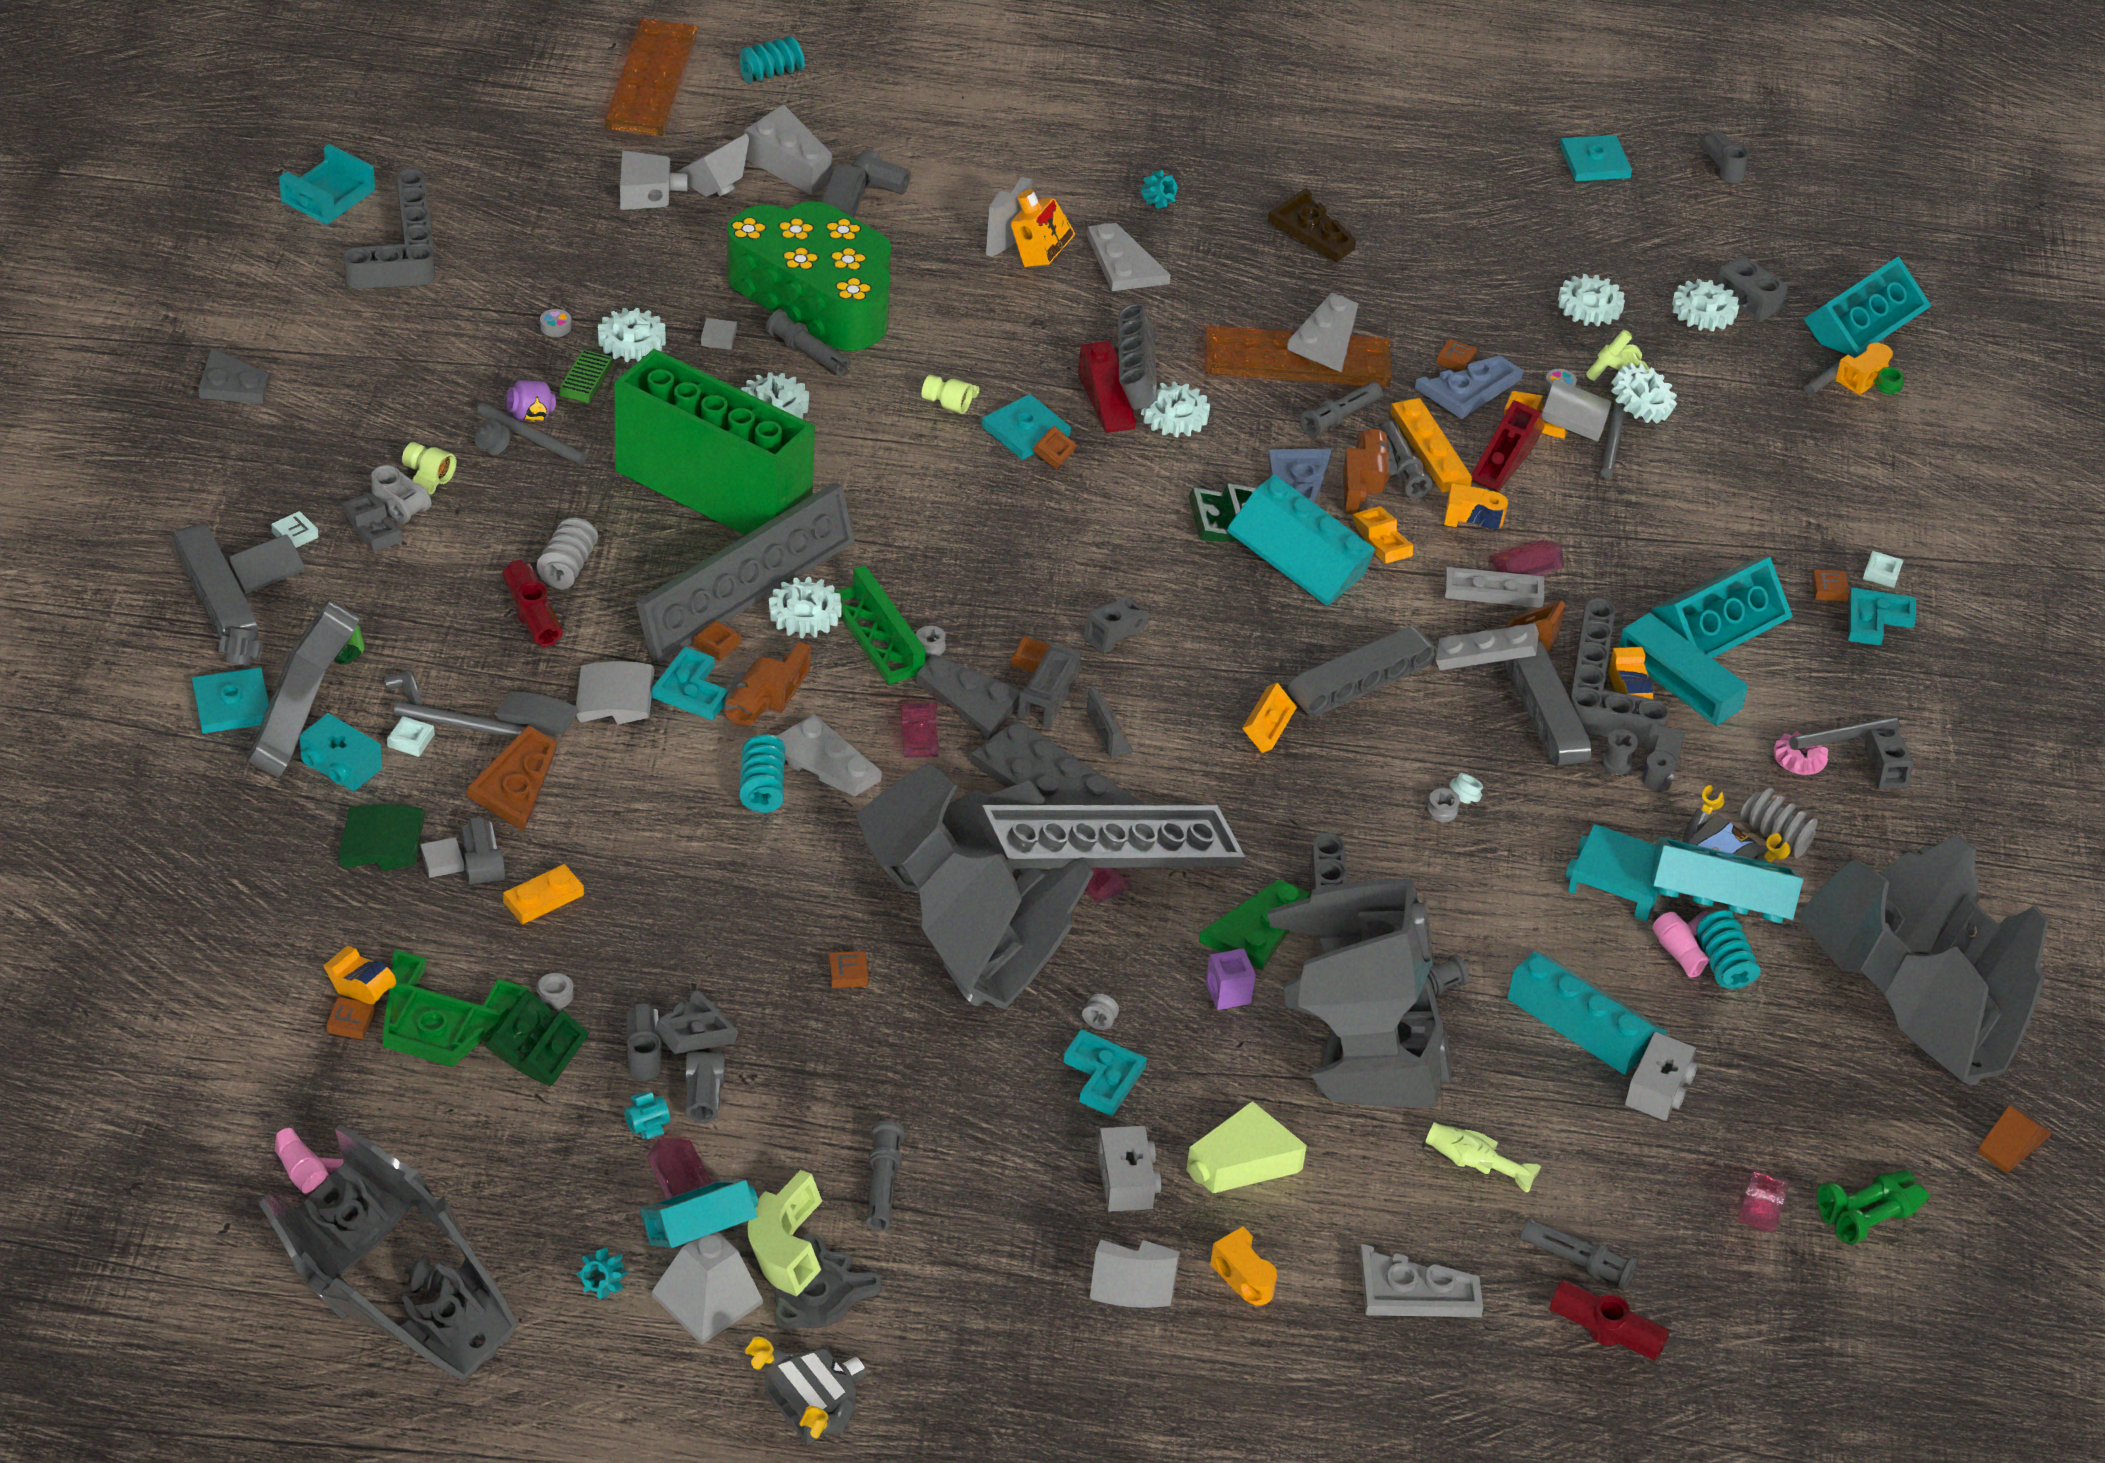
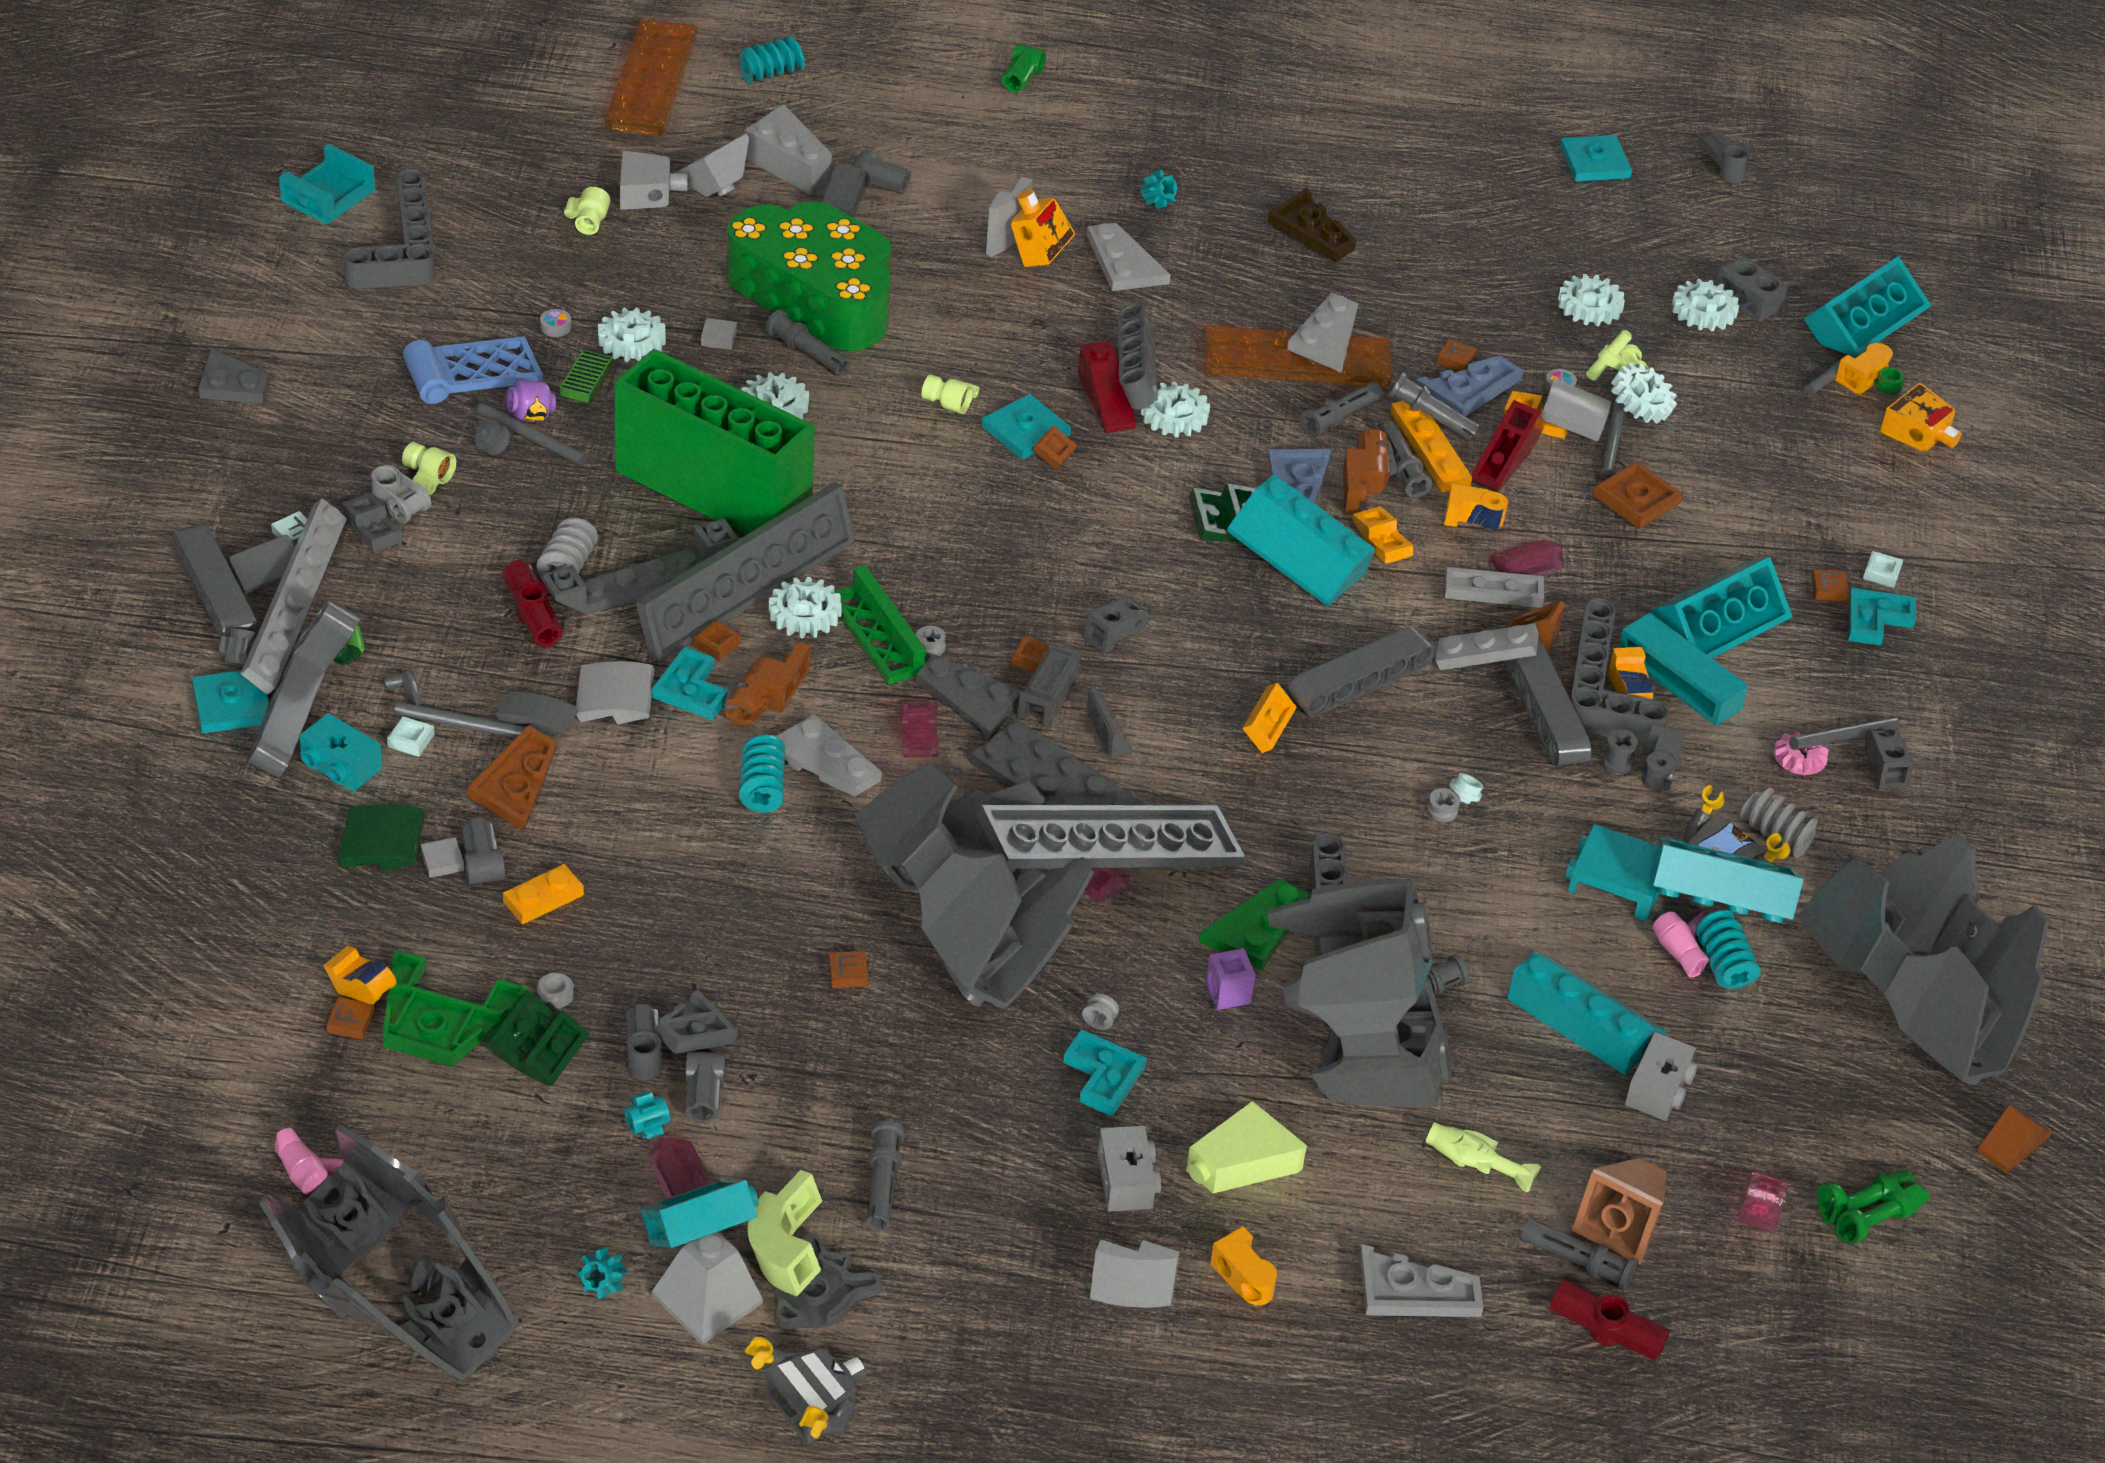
(293, 596): none -> light grey plate
(435, 374): none -> medium blue piece
(589, 209): none -> yellowish green piece
(639, 579): none -> dark grey slope
(1024, 64): none -> green piece
(1420, 399): none -> dark grey pin
(1622, 1206): none -> nougat slope
(1637, 494): none -> dark orange plate
(1921, 420): none -> light orange torso

